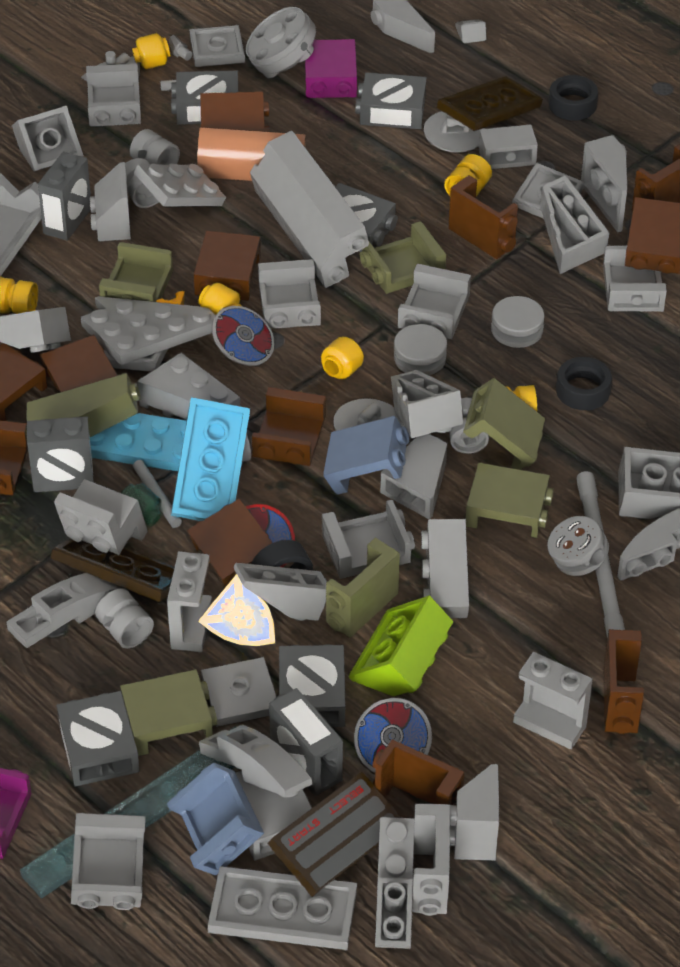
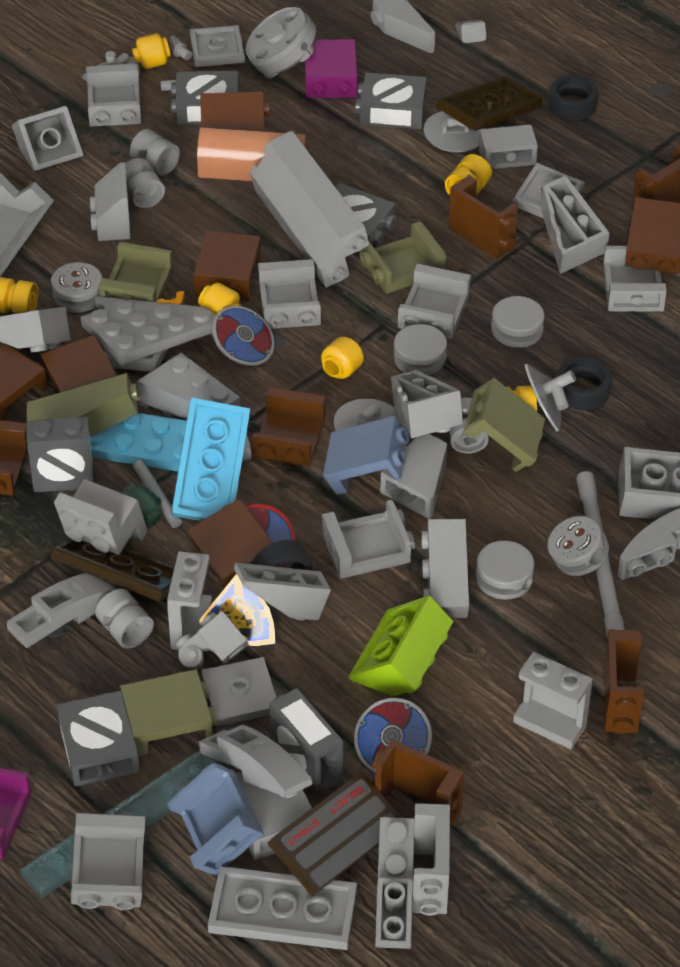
(64, 195): dark grey brick -> none
(76, 286): none -> light grey head
(180, 185): light grey plate -> none
(216, 635): none -> light grey brick
(318, 675): dark grey brick -> none
(355, 604): olive panel -> none
(476, 817): light grey slope -> none
(504, 570): none -> light grey head
(509, 497): olive panel -> none
(550, 393): none -> light grey shield
(606, 177): light grey slope -> none

